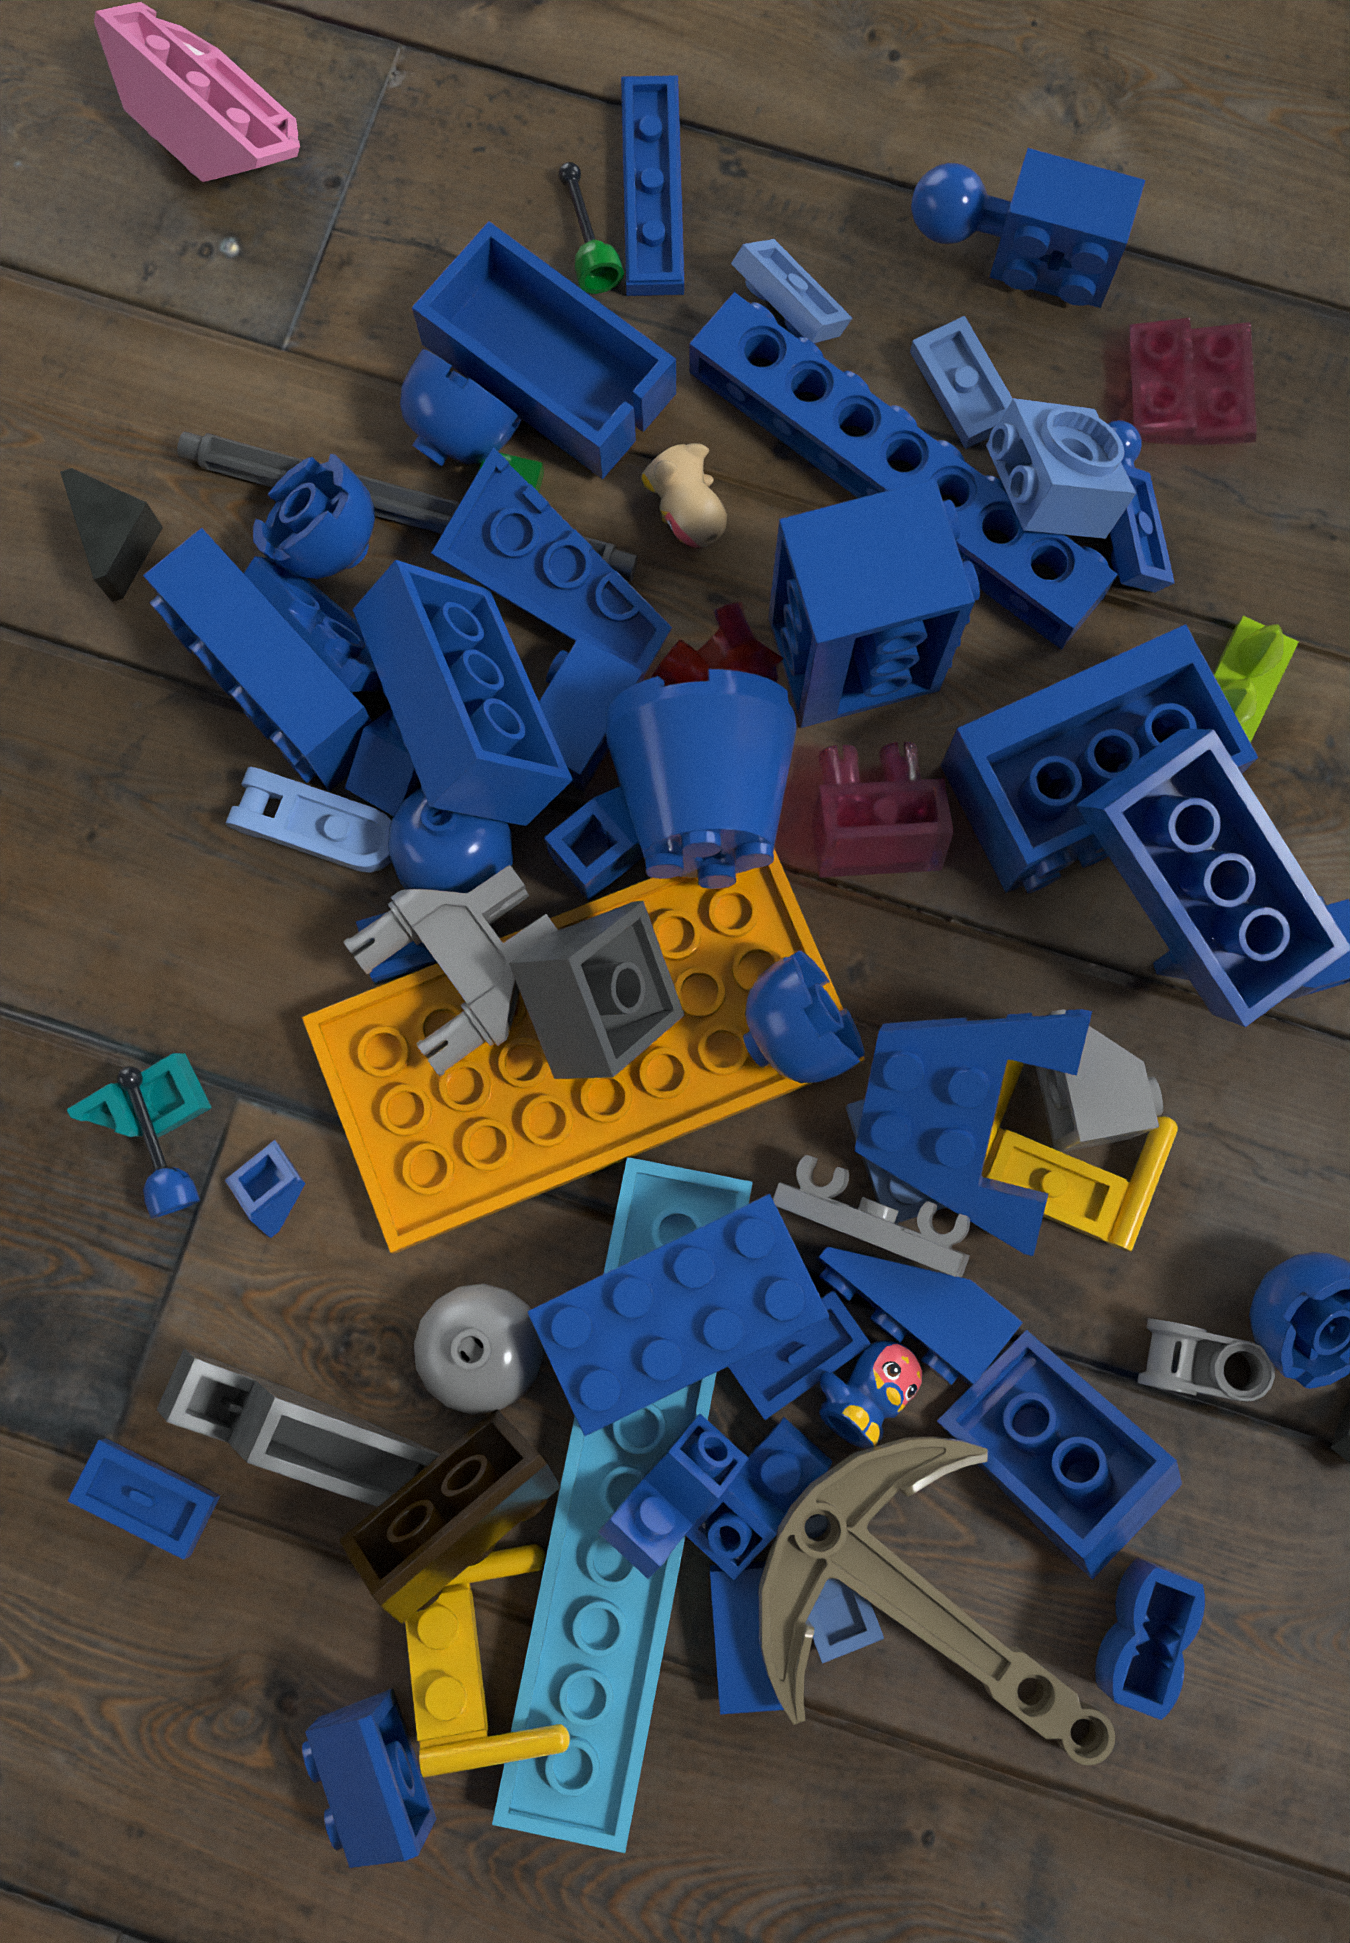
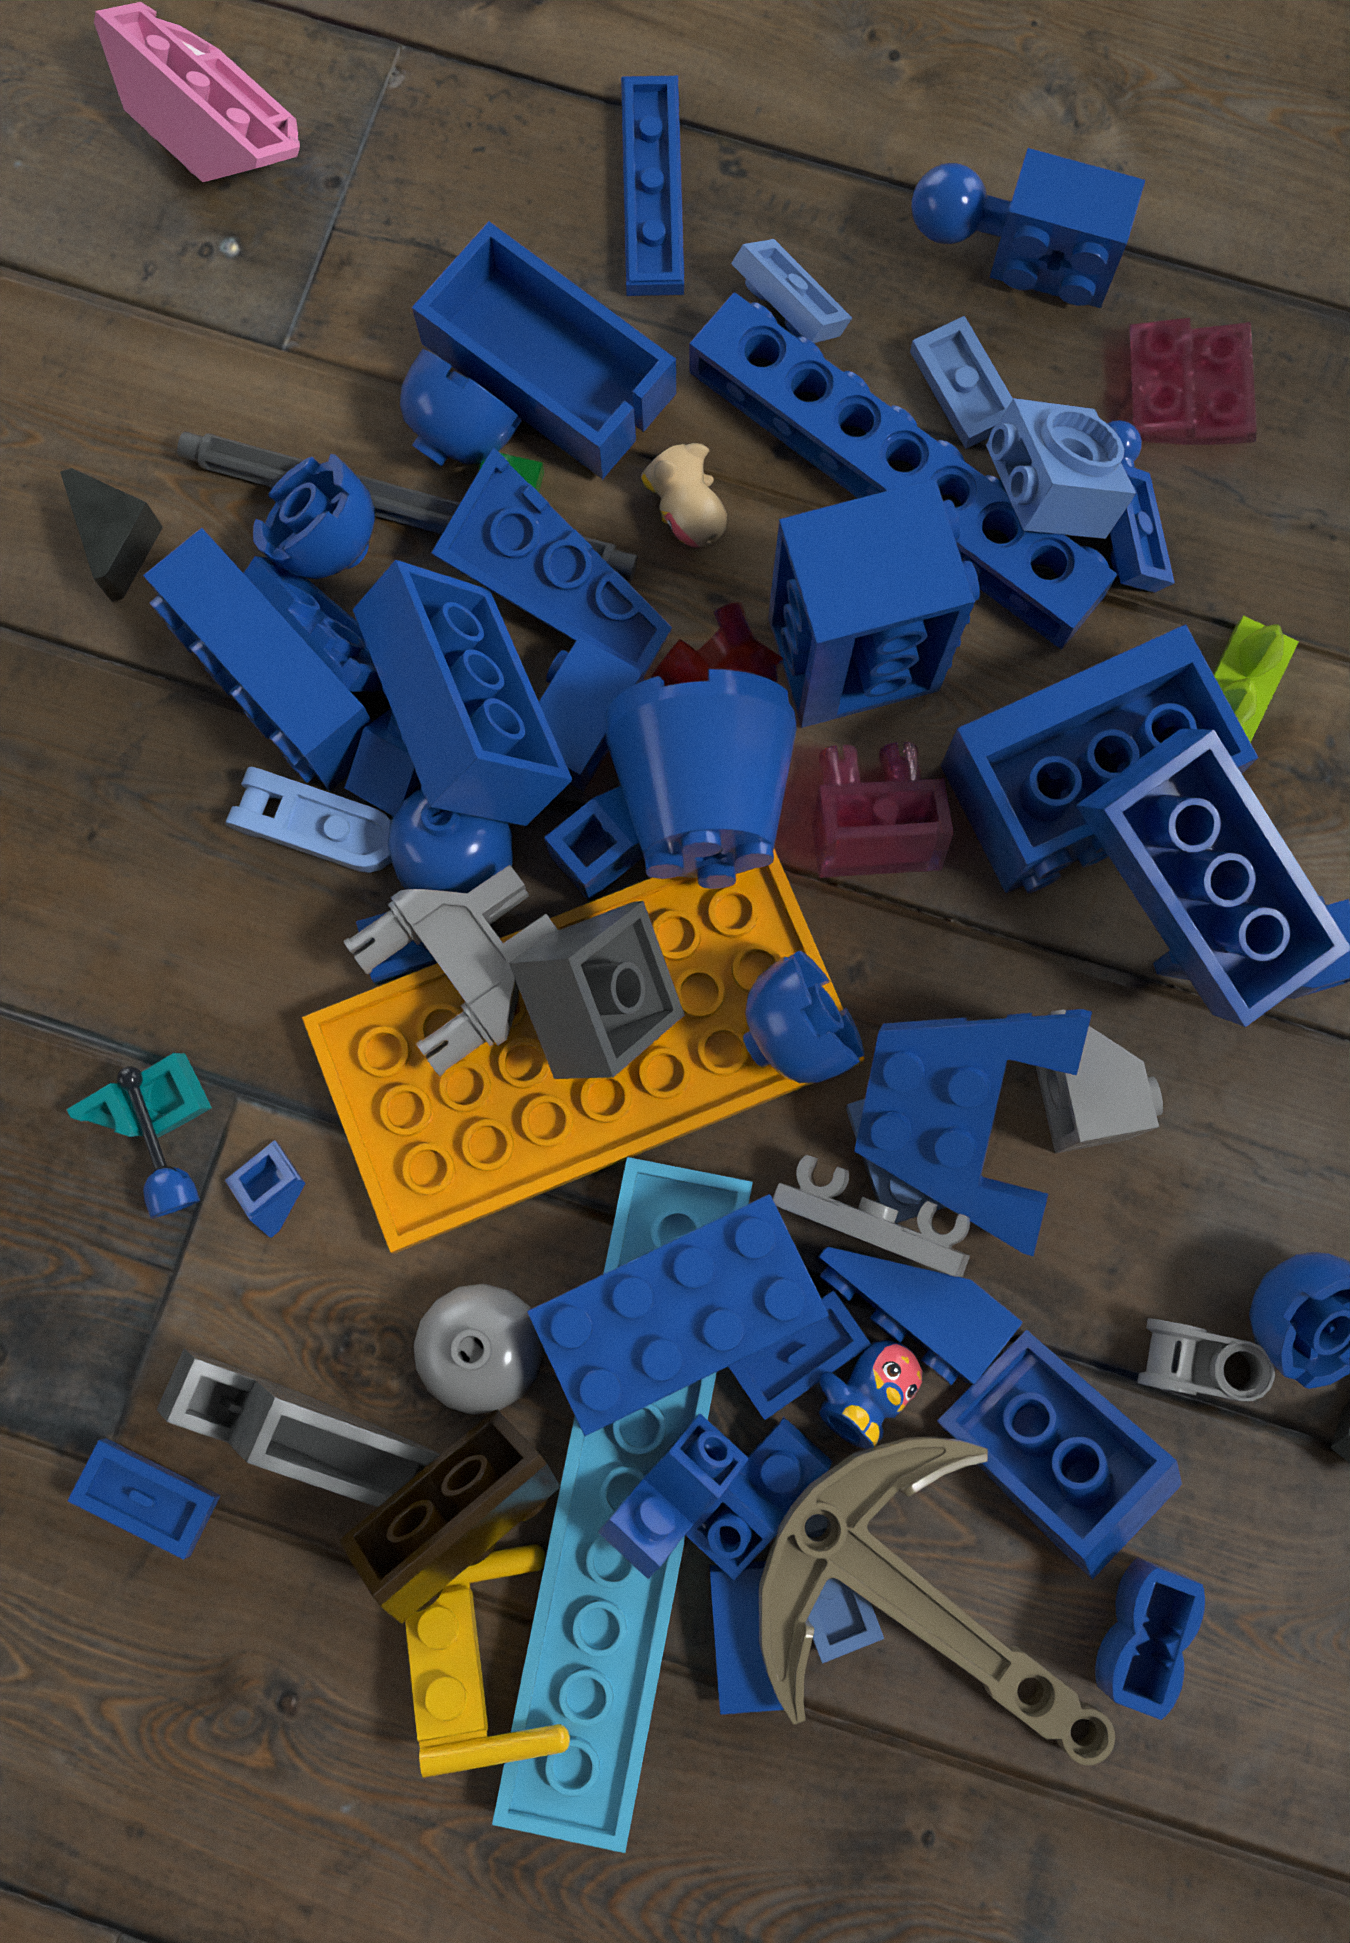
(370, 1781): blue slope -> none
(596, 262): green hinge -> none
(1077, 1191): yellow plate -> none

